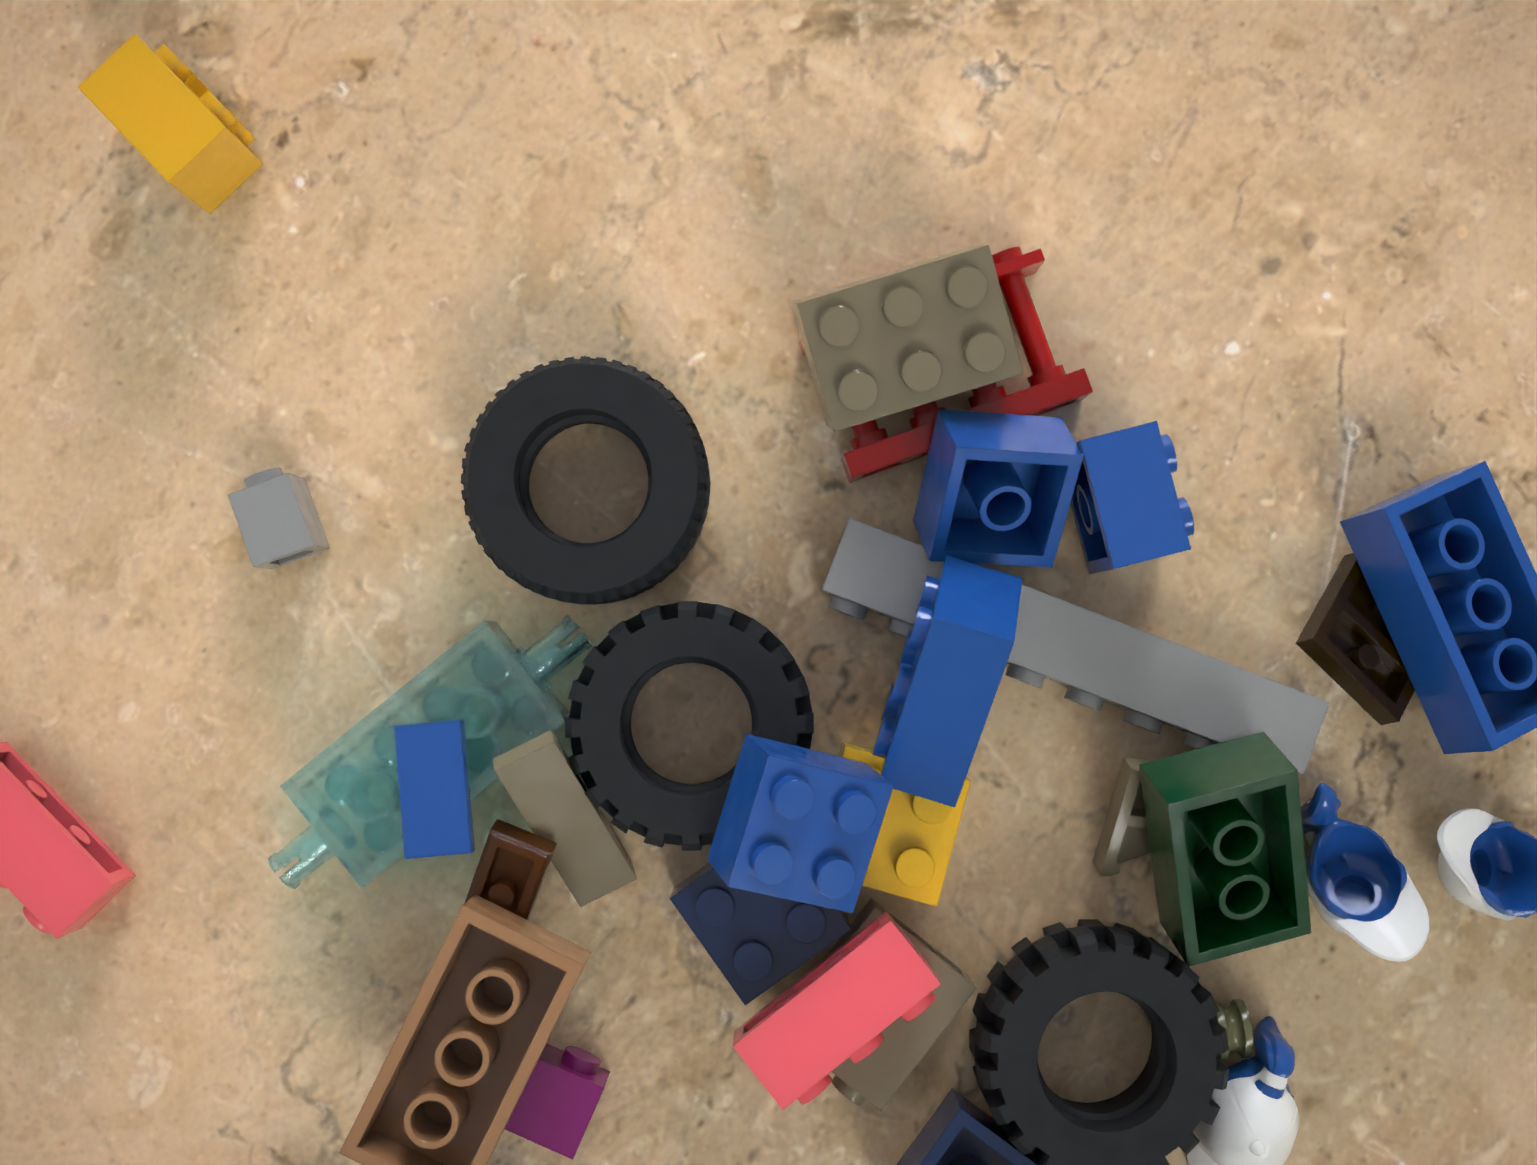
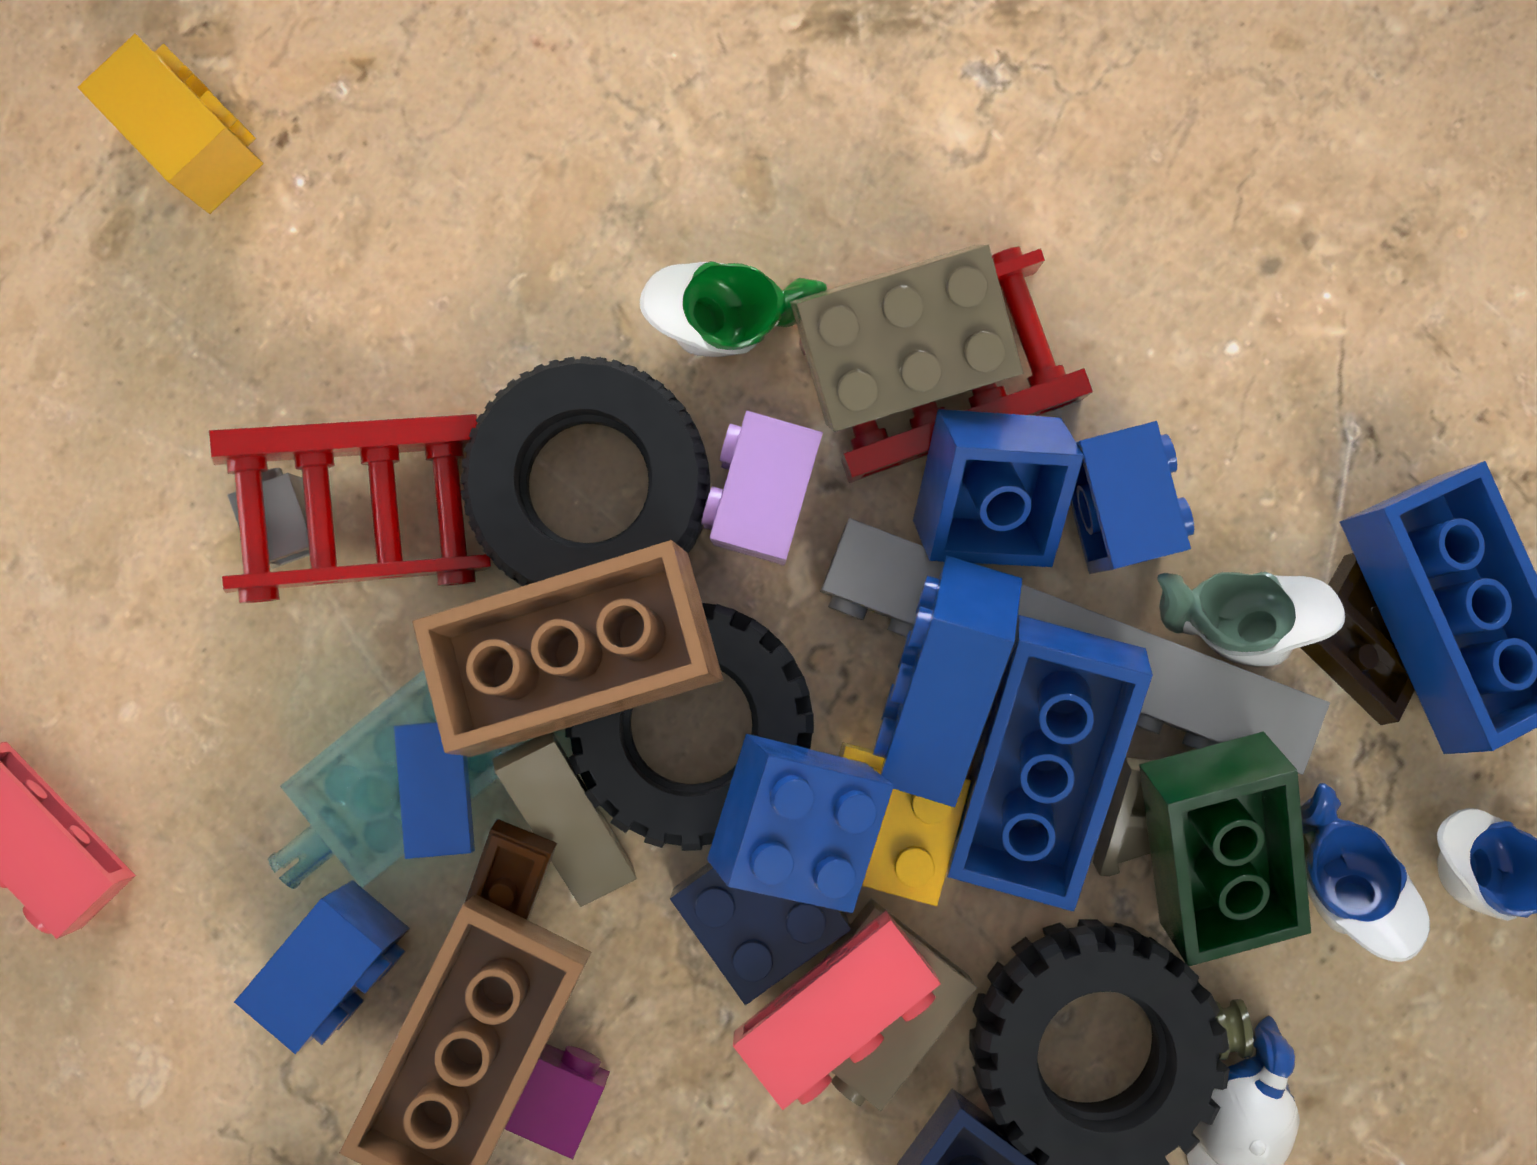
(313, 452): none -> red fence
(315, 973): none -> blue brick
(567, 650): none -> medium nougat brick
(720, 306): none -> green hair
(764, 486): none -> lavender brick
(1049, 762): none -> blue brick
(1252, 615): none -> sand green hair

